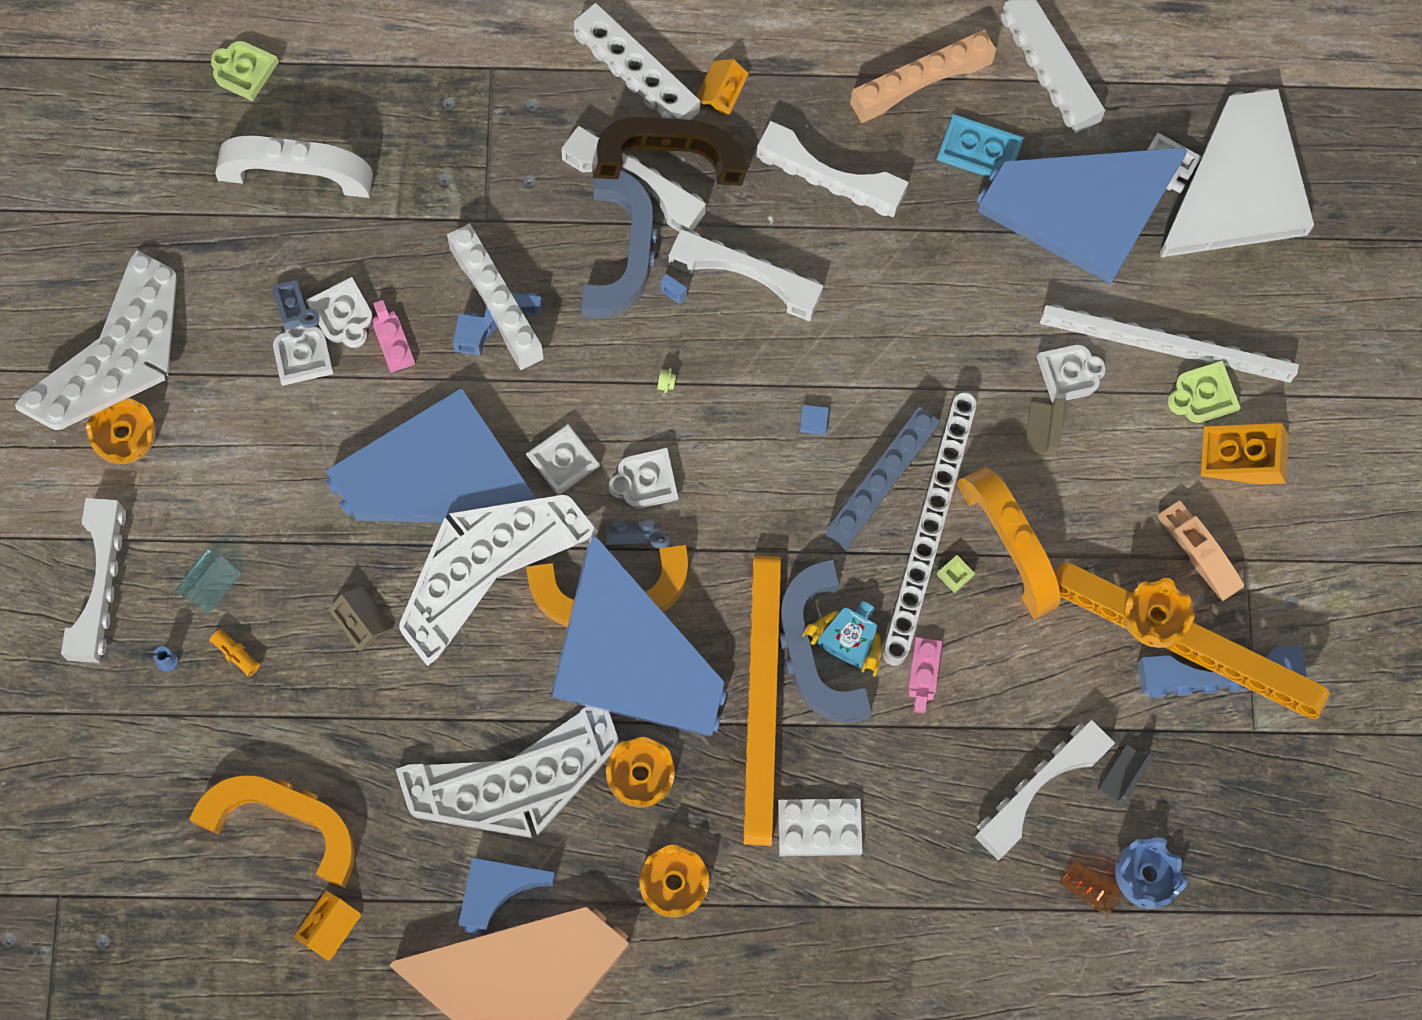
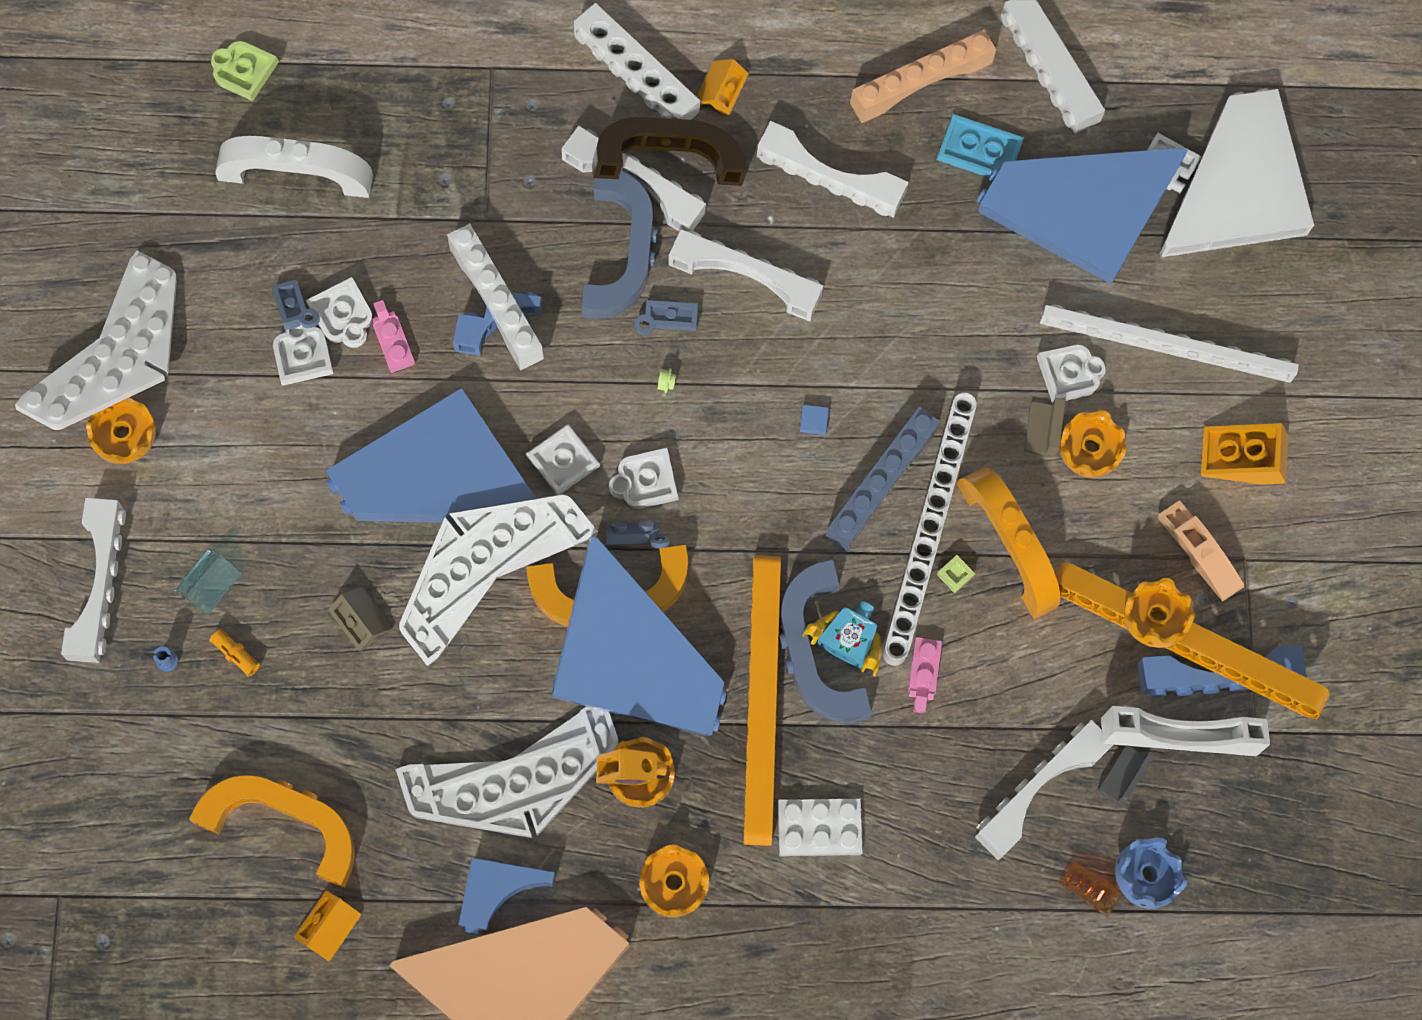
(629, 767): none -> light orange torso
(668, 316): none -> sand blue hinge
(673, 289): medium blue tile -> none
(1100, 429): none -> light orange plate
(1204, 394): yellowish green plate -> none
(1229, 736): none -> white arch

